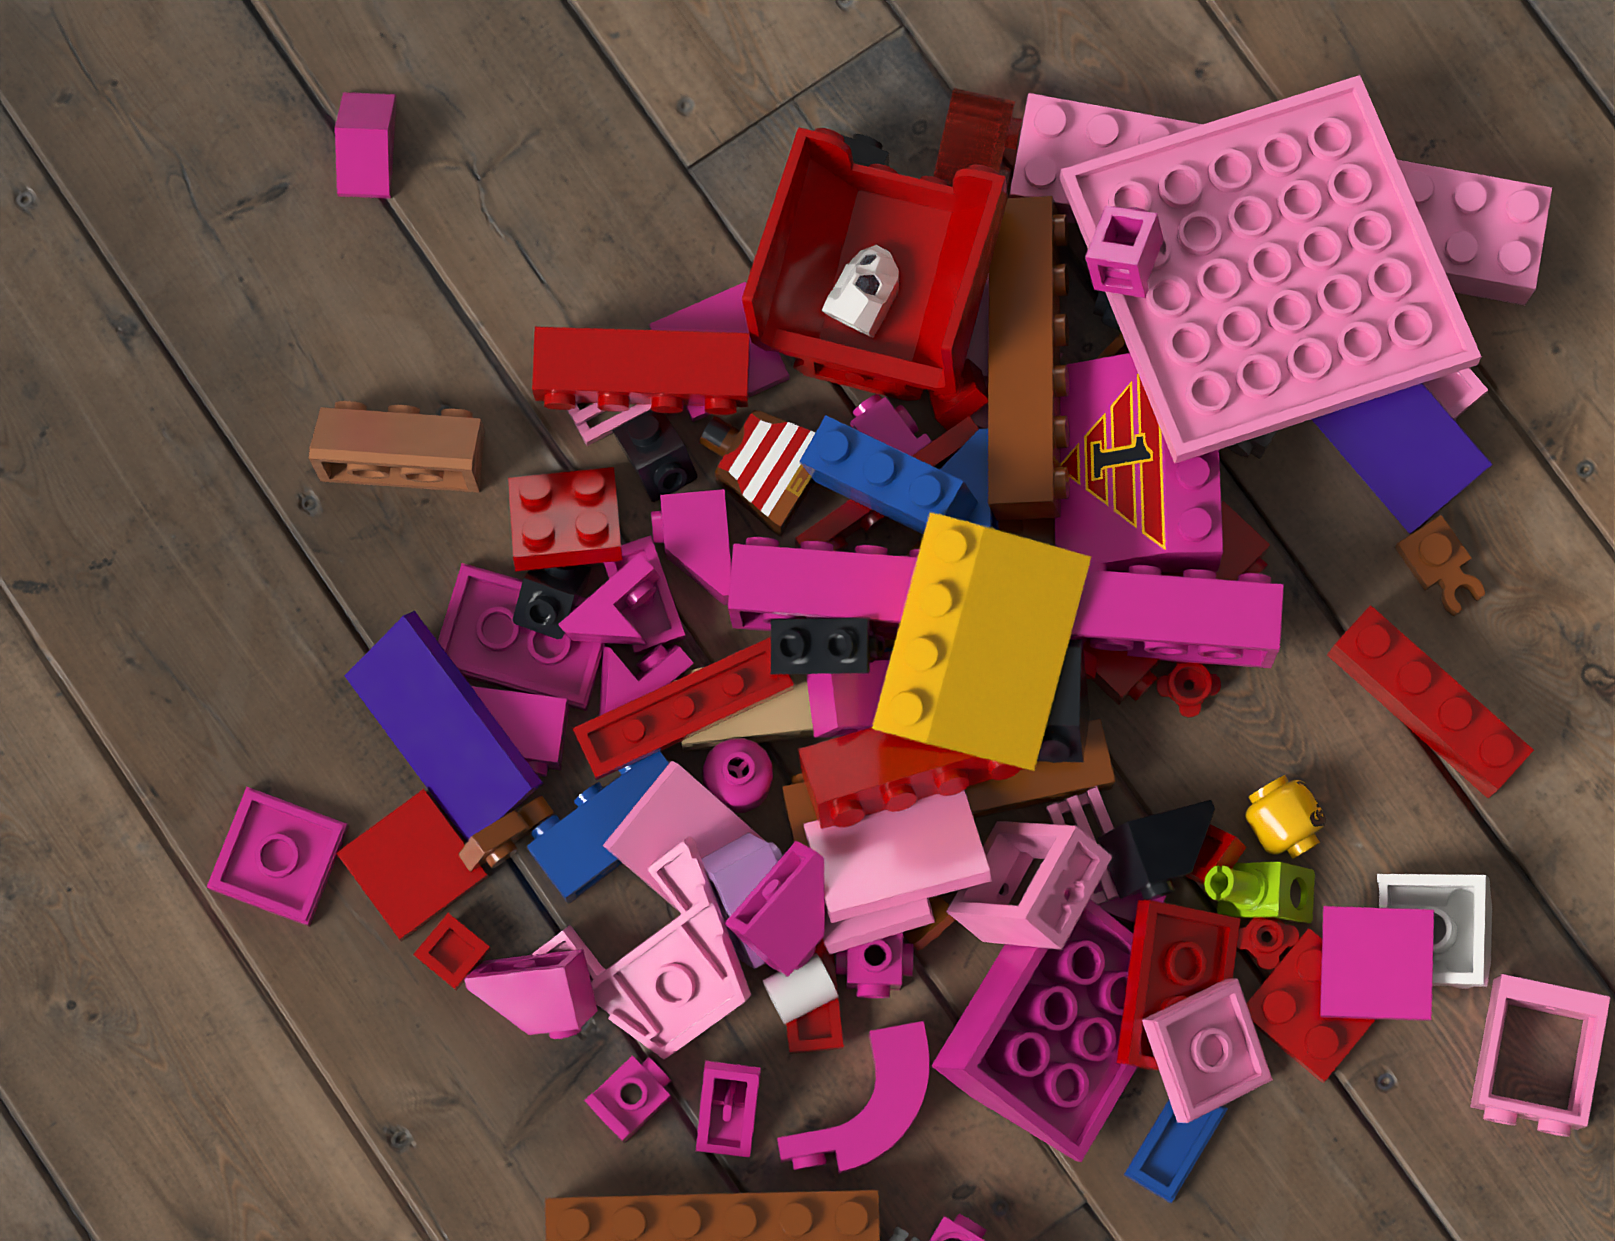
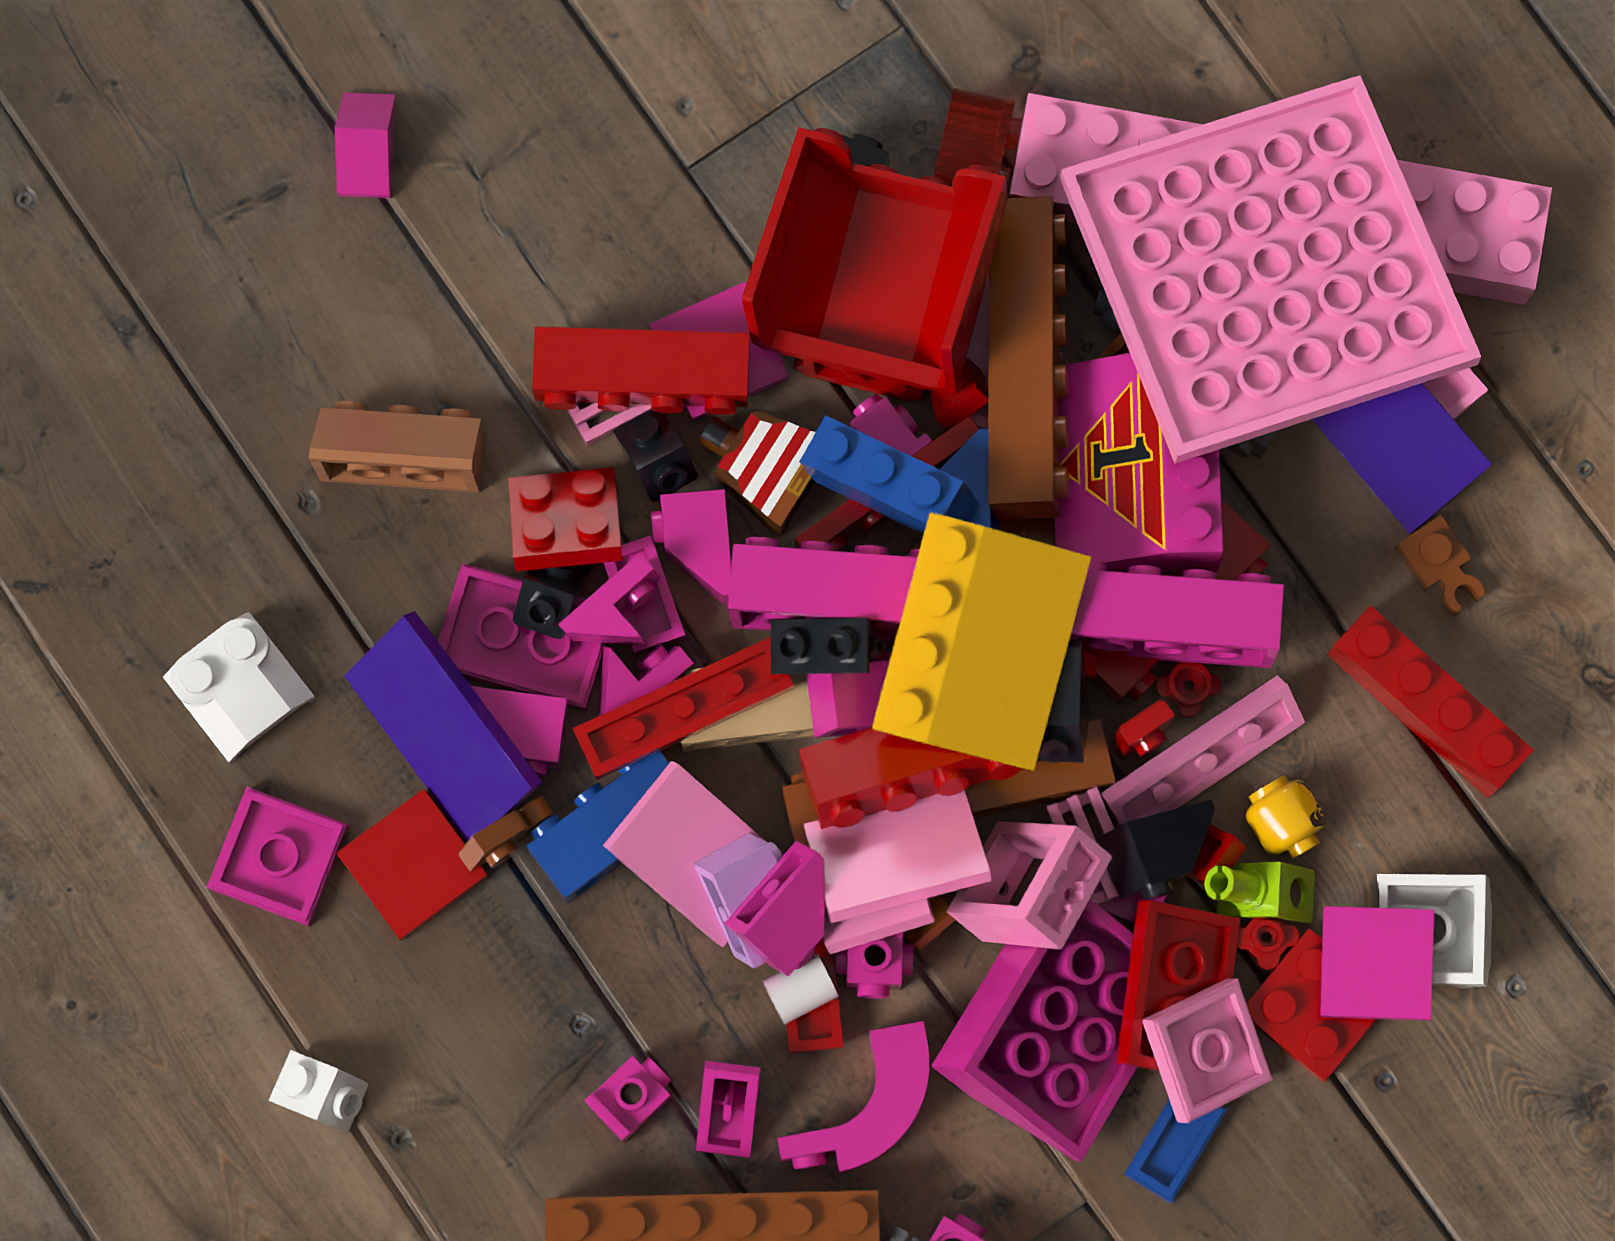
(237, 685): none -> white slope
(319, 1091): none -> white bracket
(452, 951): red plate -> none
(538, 991): slope -> none
(679, 975): bright pink wing -> none
(735, 756): dark pink head -> none
(864, 291): white rock -> none
(1124, 250): dark pink brick -> none
(1143, 731): none -> red plate
(1206, 754): none -> bright pink plate
(1551, 999): bright pink window -> none

